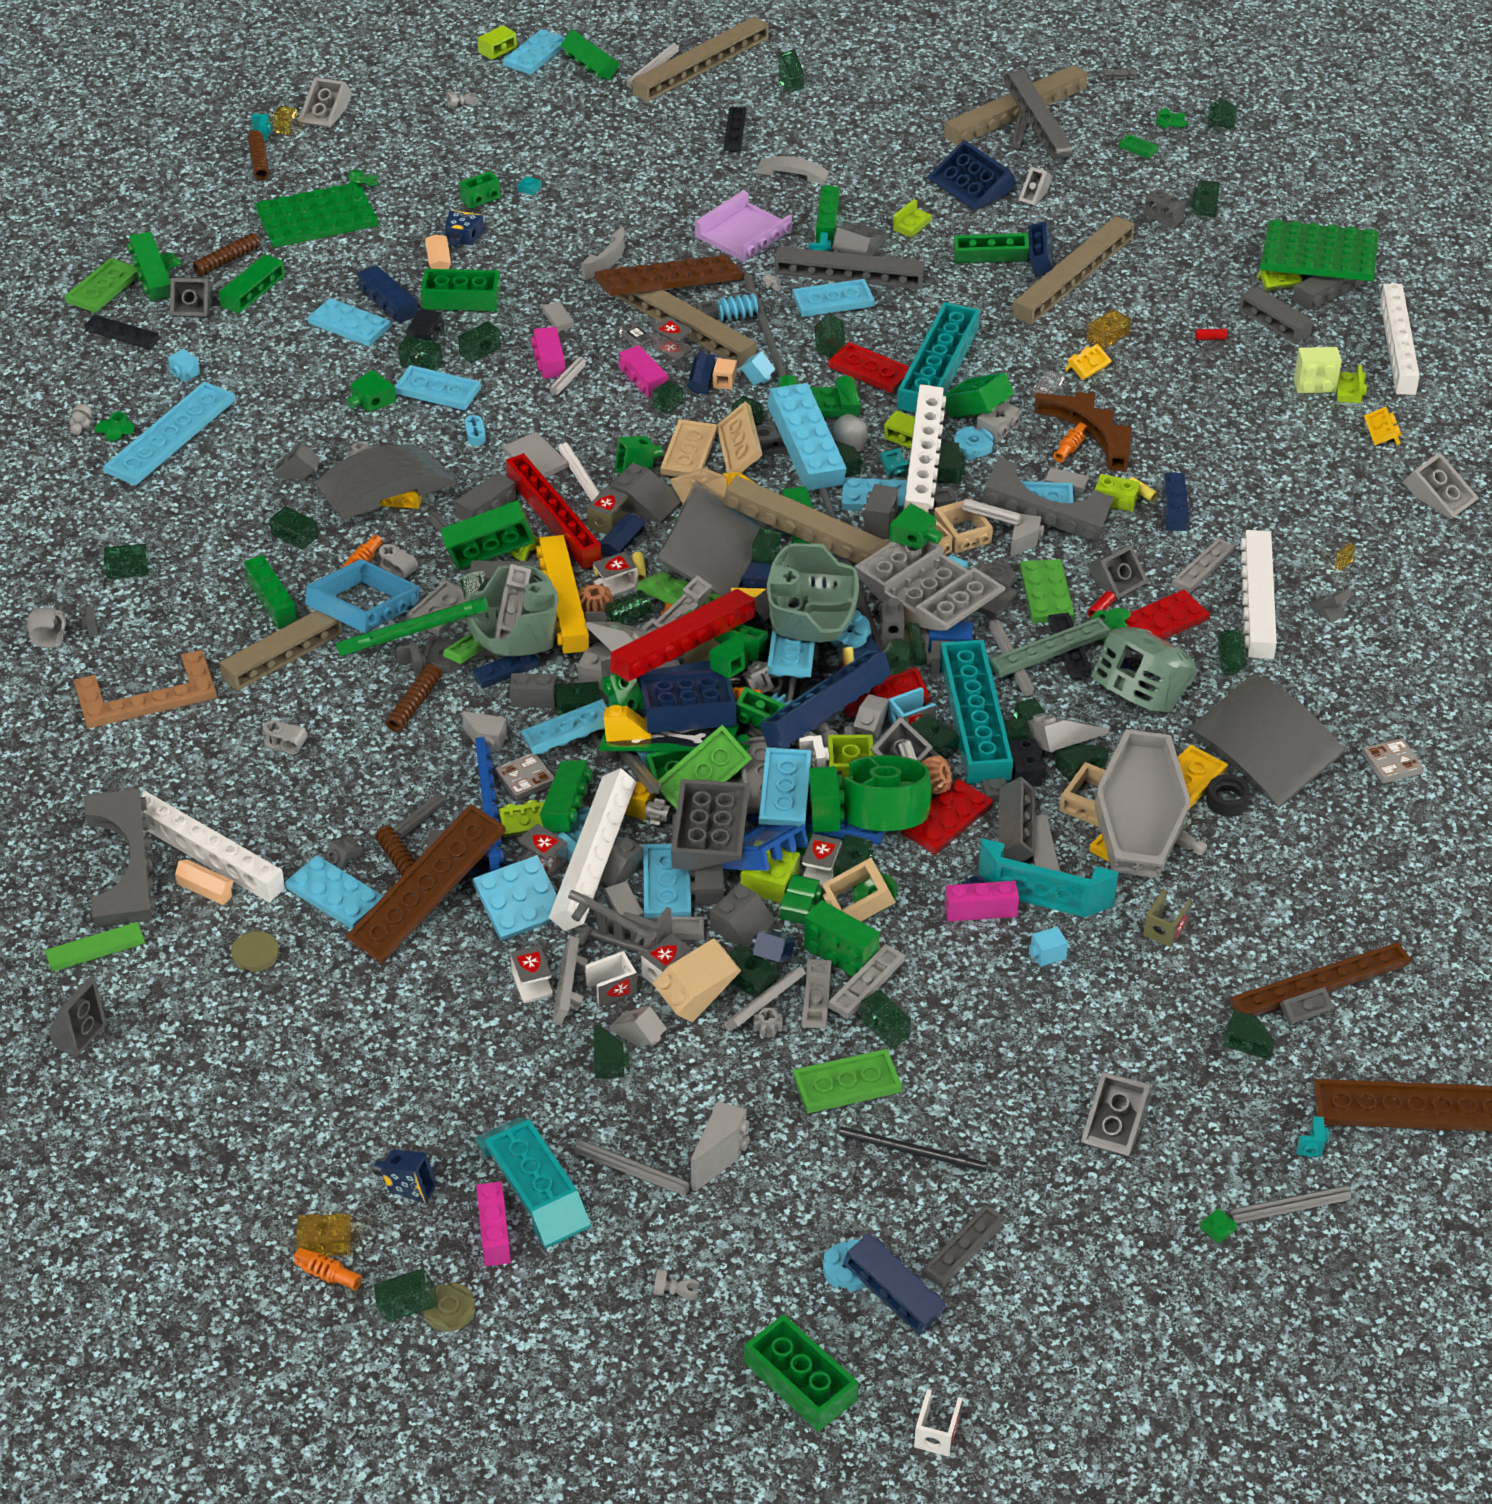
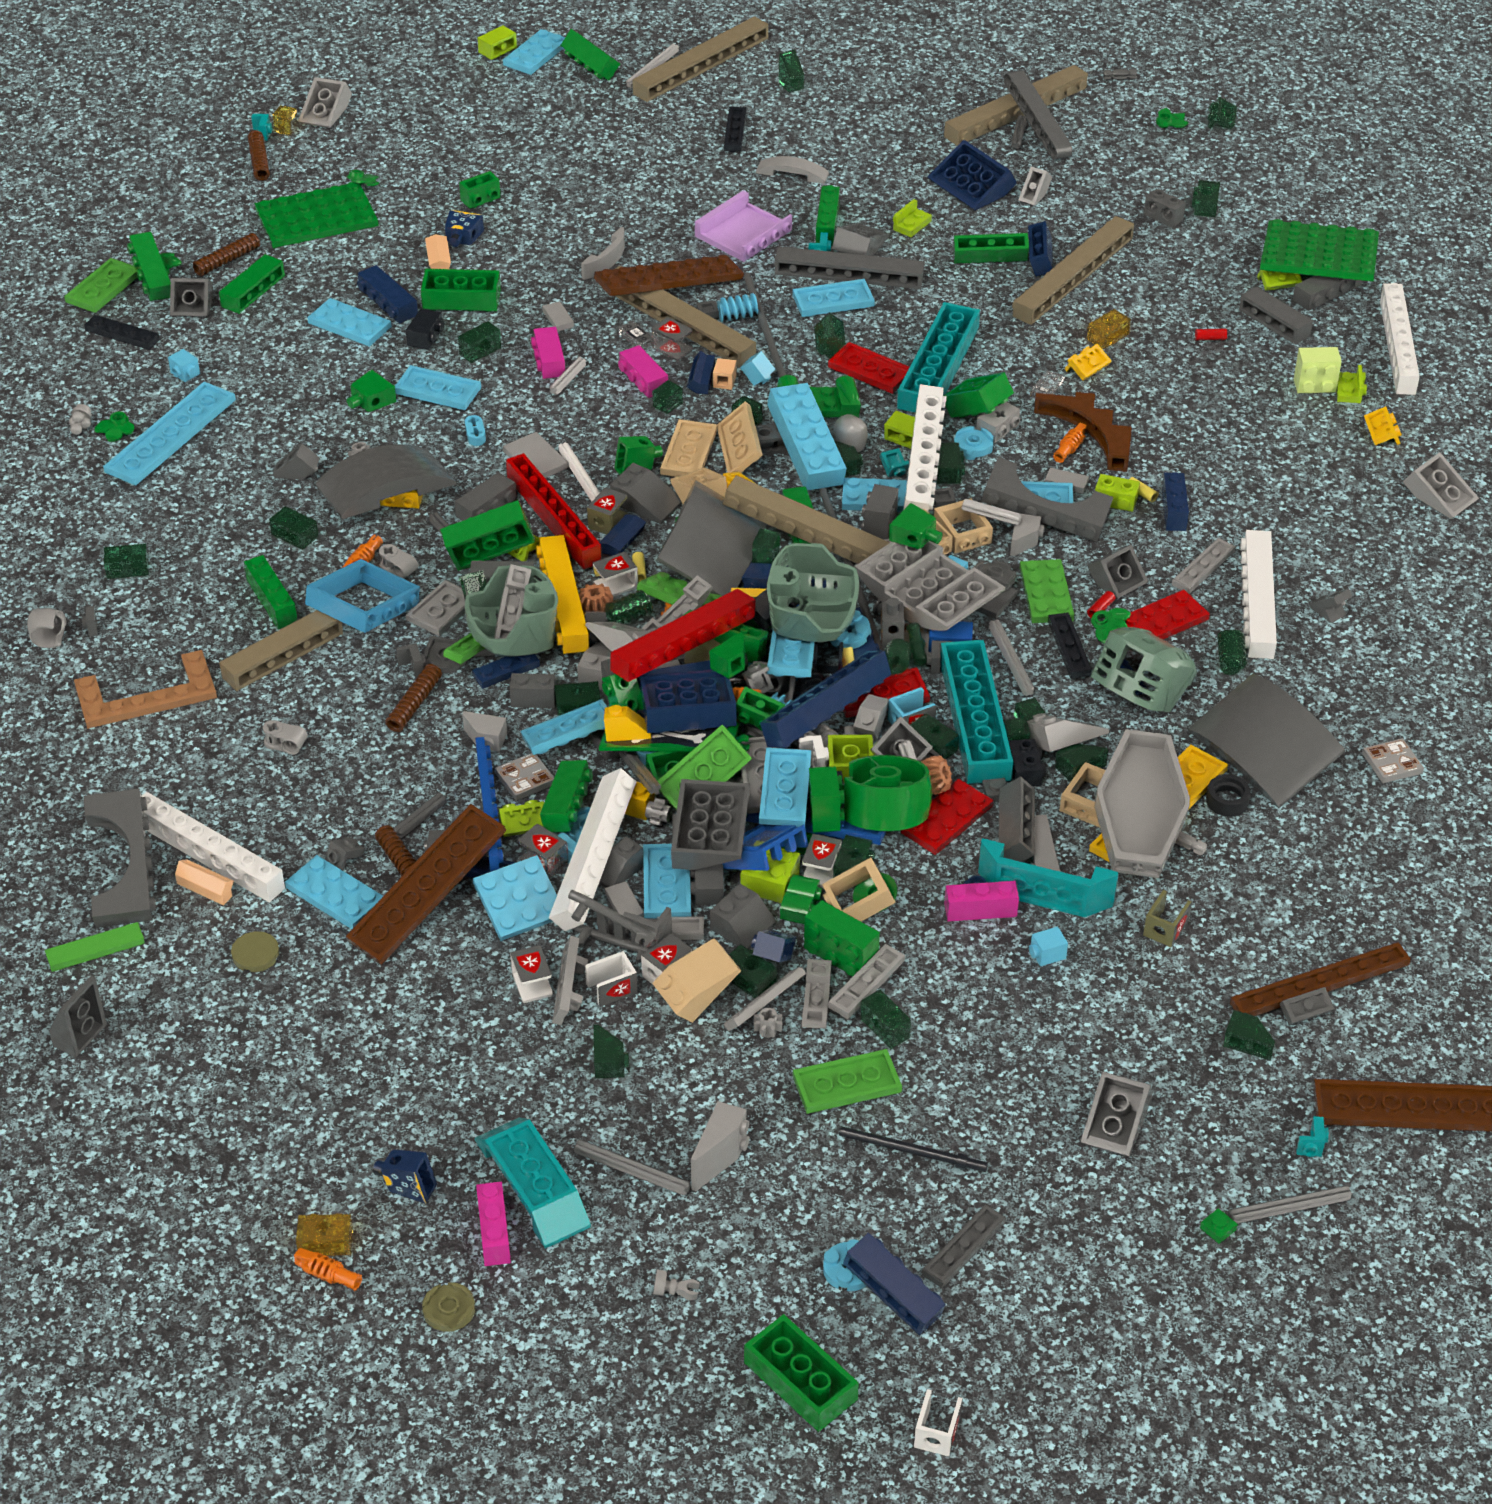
(405, 1295): clear green brick -> none
(412, 626): green piece -> none
(420, 353): clear green brick -> none
(453, 100): light grey piece -> none
(529, 185): teal plate -> none
(639, 1026): light grey slope -> none
(771, 281): light grey piece -> none
(1049, 647): sand green tile -> none
(1138, 146): green tile -> none
(1345, 556): clear yellow tile -> none

